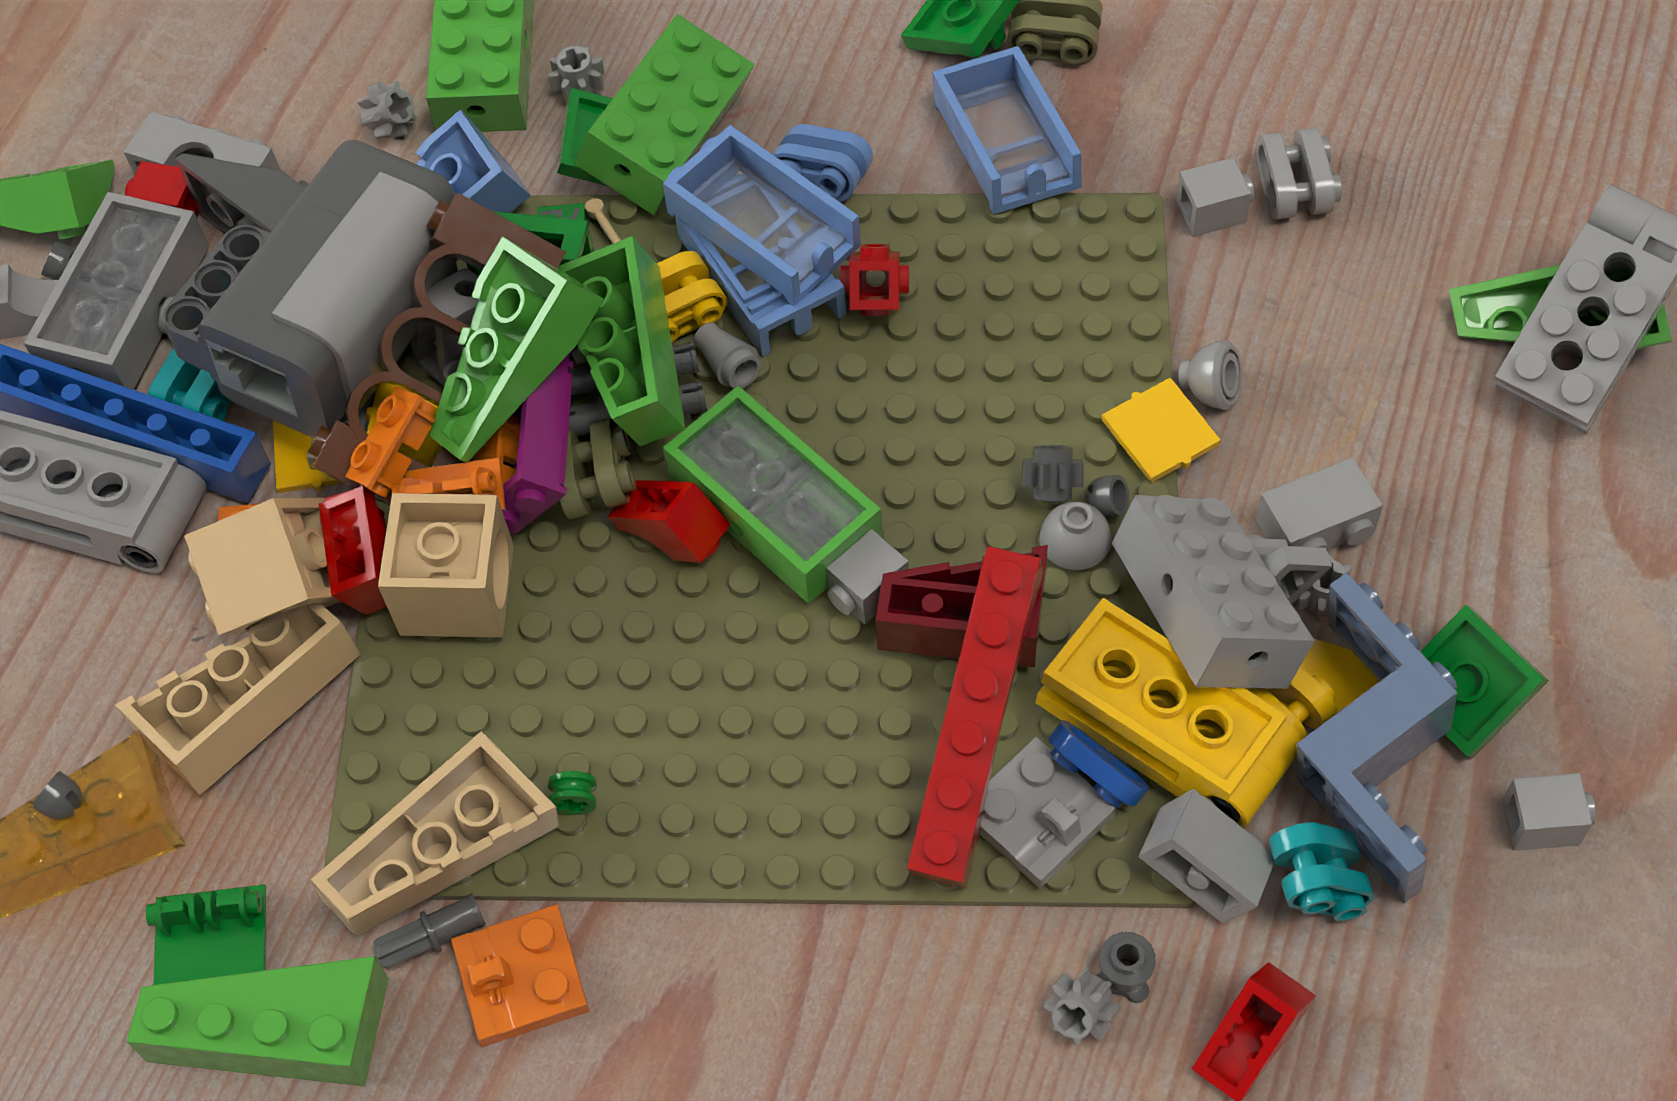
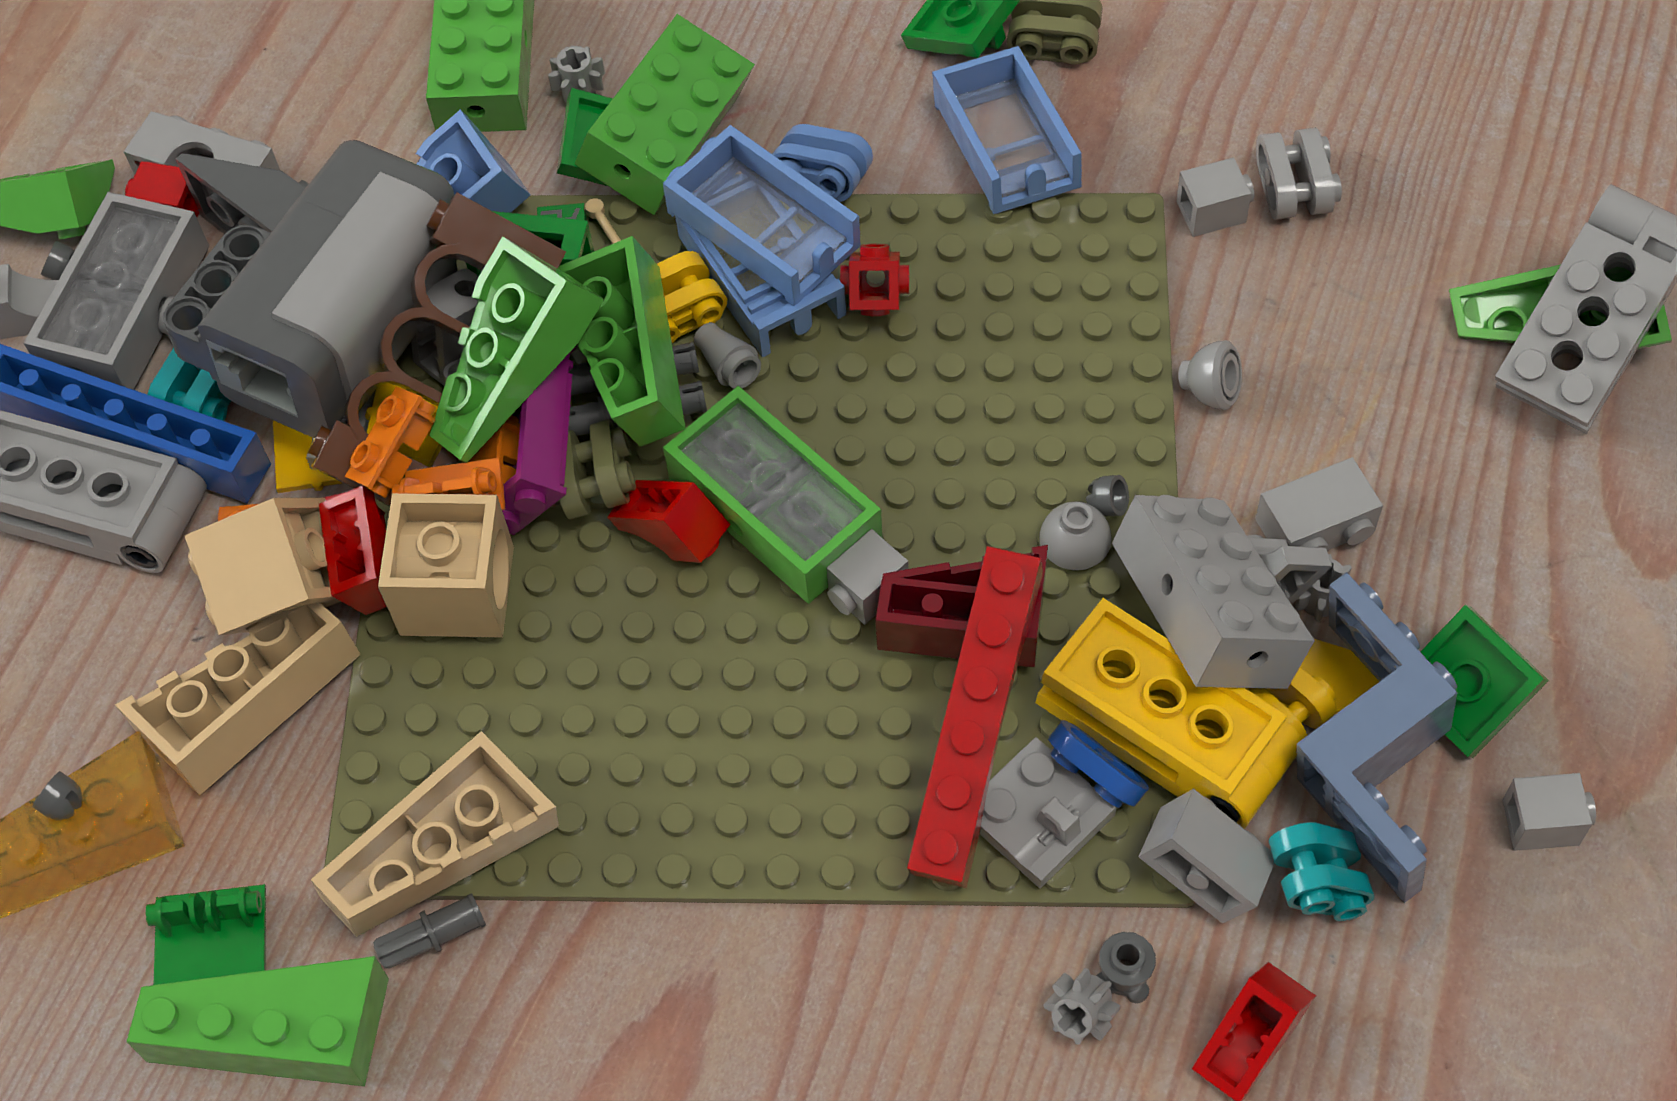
(387, 109): light grey gear -> none
(519, 975): orange hinge -> none
(573, 792): green bush -> none
(1052, 472): dark grey gear -> none
(1160, 430): yellow piece -> none

